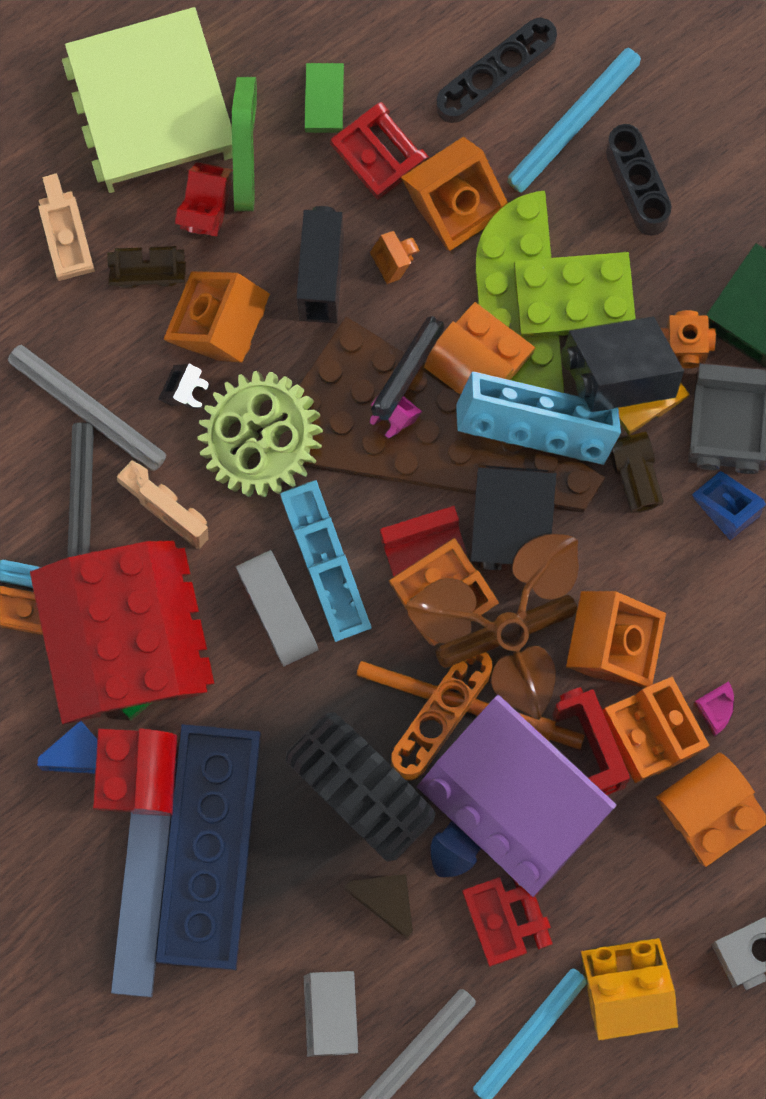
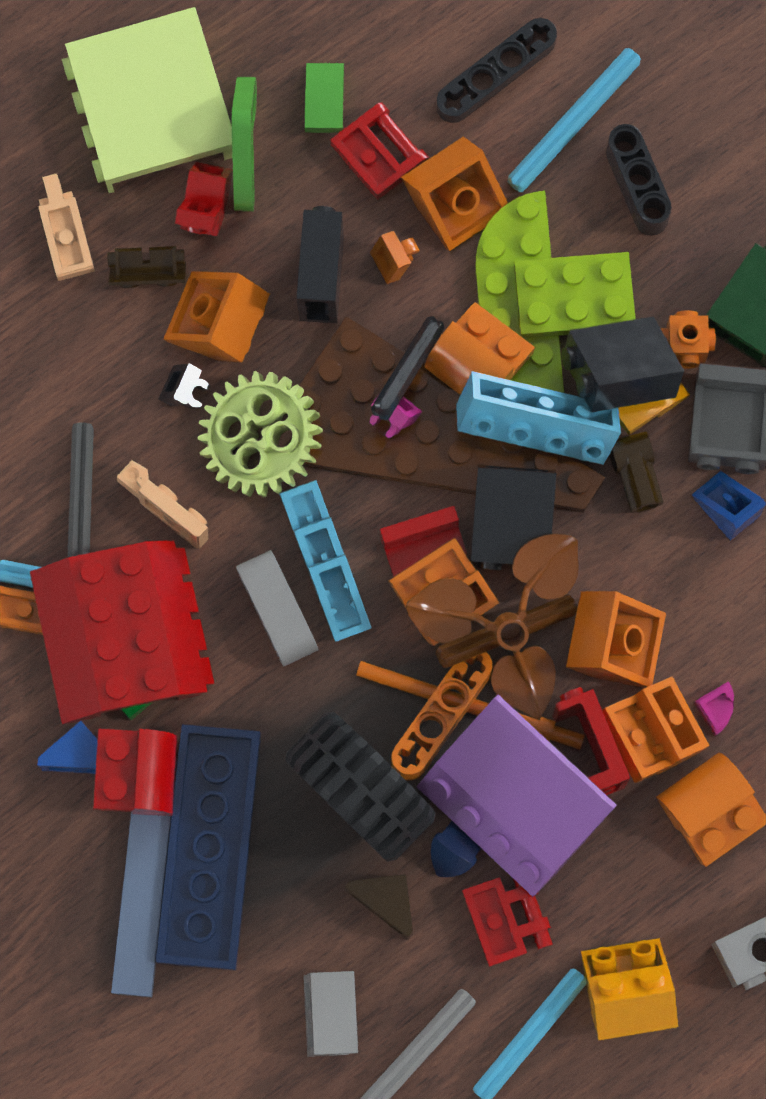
(87, 408): light grey axle -> none

